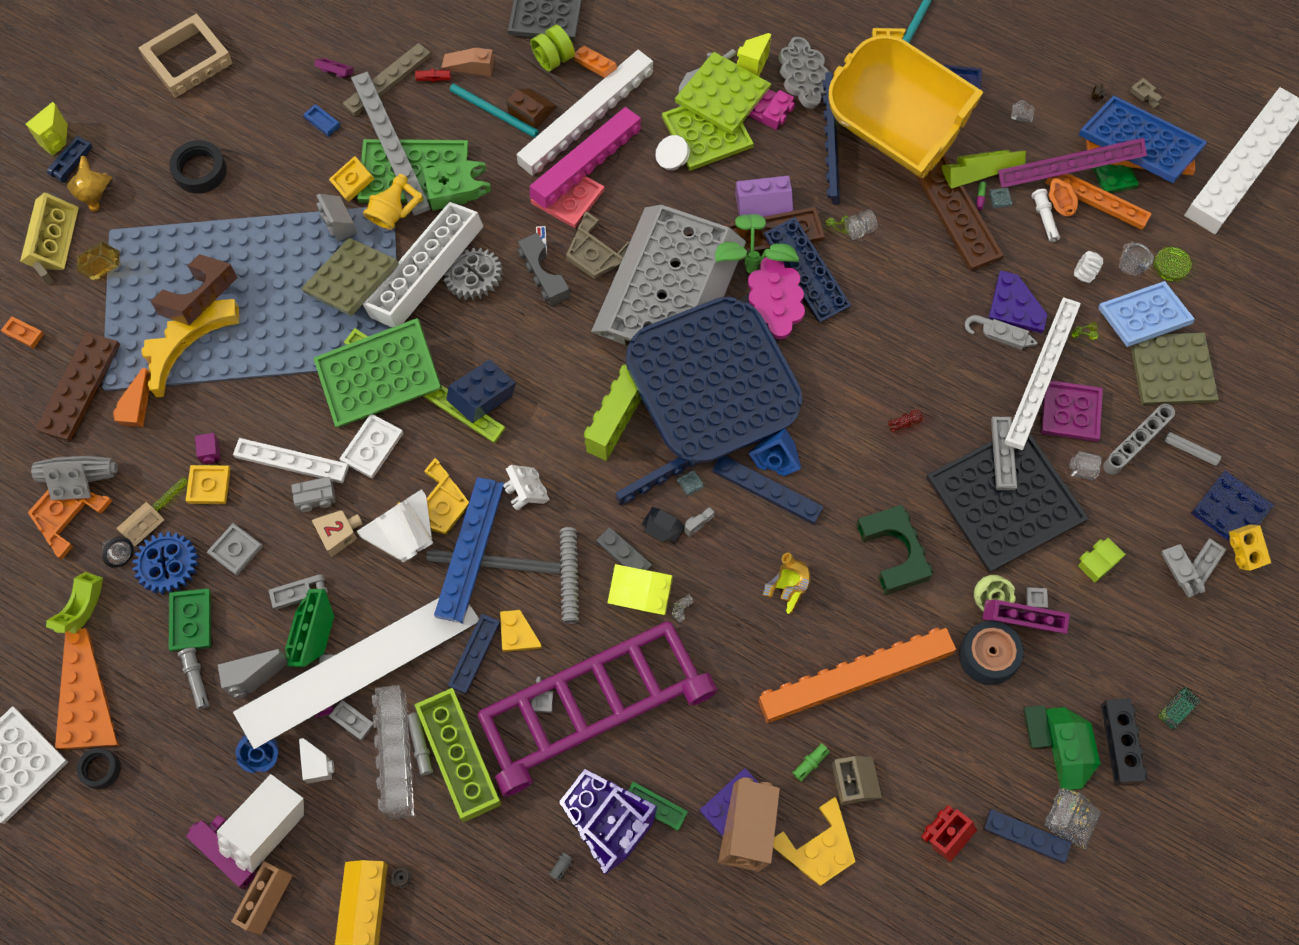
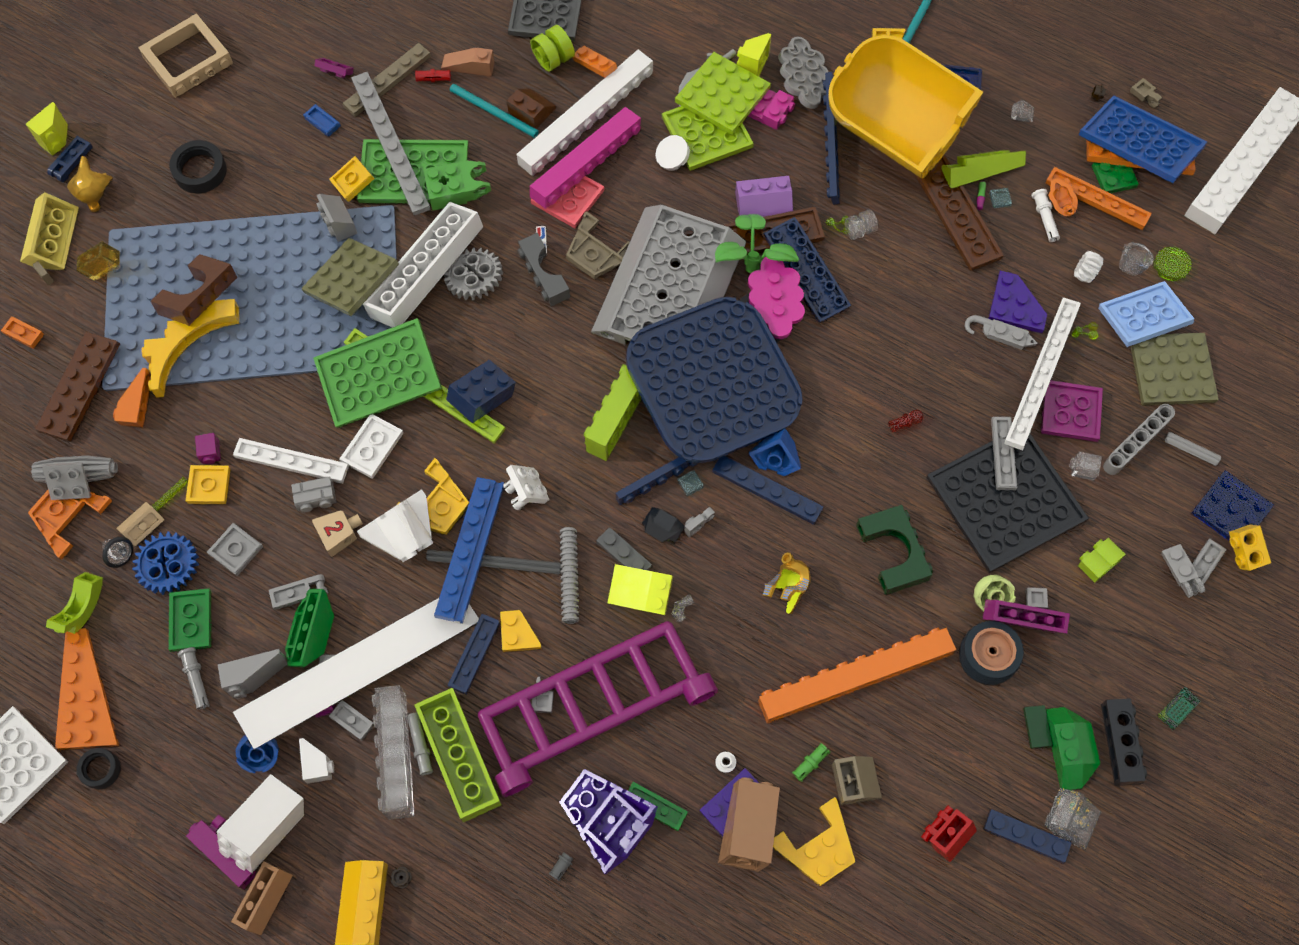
(386, 207): yellow piece -> none
(725, 768): none -> white plate
(1072, 162): magenta plate -> none

